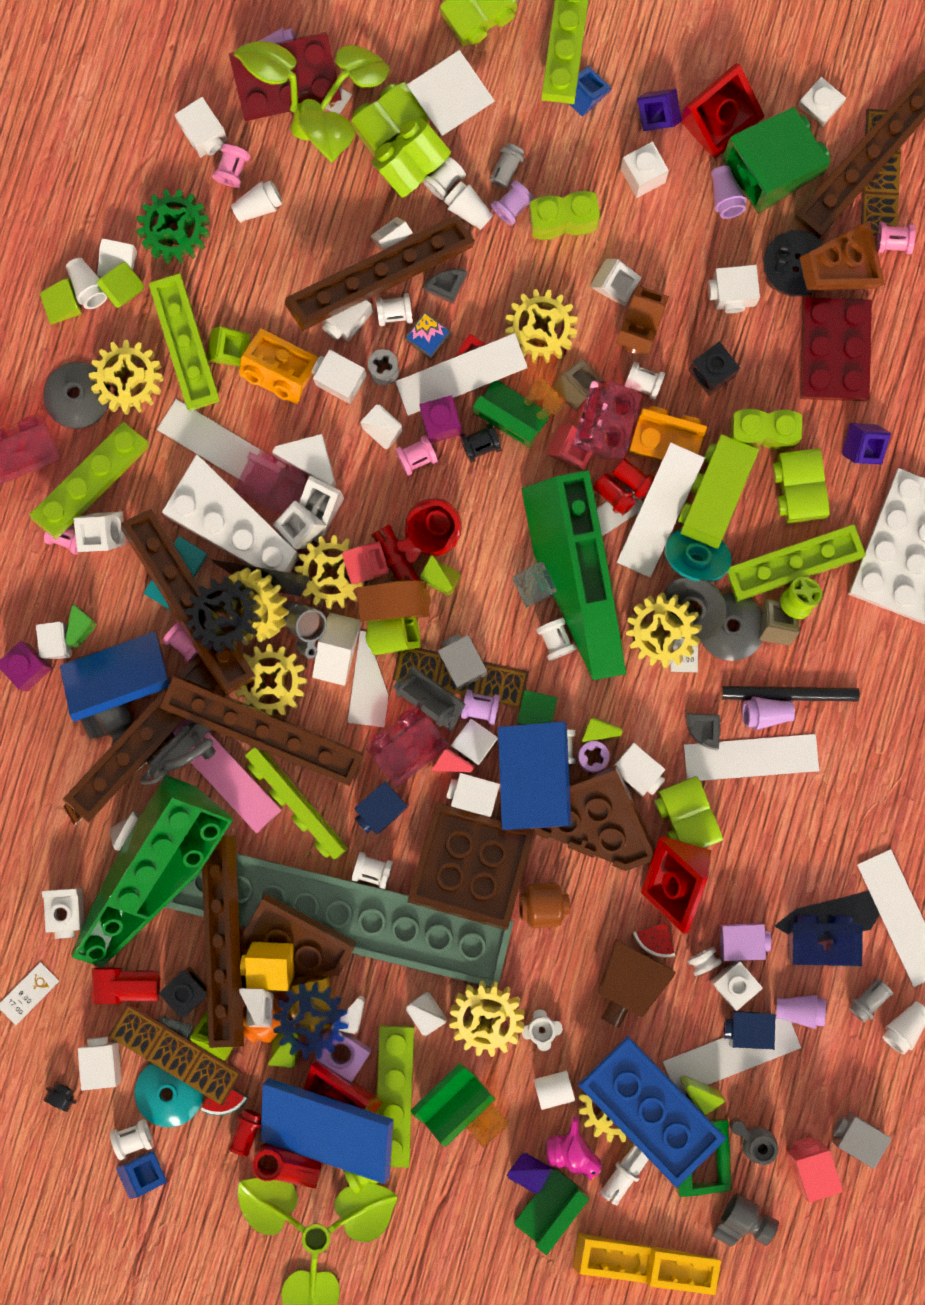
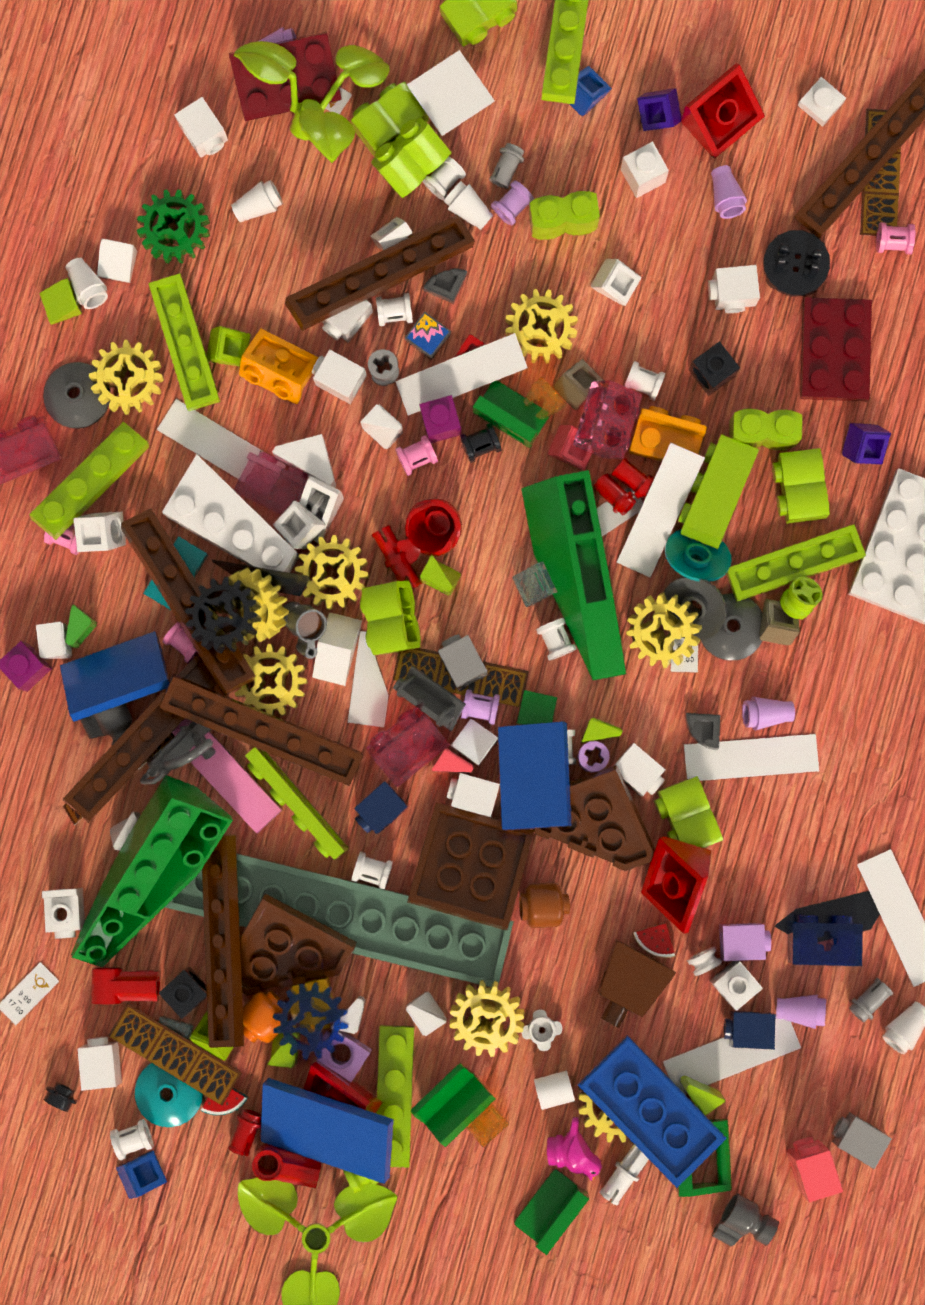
(120, 284): lime slope -> none
(231, 165): bright pink bush -> none
(259, 1007): white slope -> none
(268, 966): yellow brick -> none
(365, 562): coral slope -> none
(393, 601): dark orange brick -> none
(530, 1173): dark purple slope -> none
(642, 320): dark orange brick -> none
(646, 1264): yellow slope -> none
(756, 1142): dark grey piece -> none
(775, 158): green slope -> none
(791, 693): black bar -> none
(844, 262): dark orange wing -> none

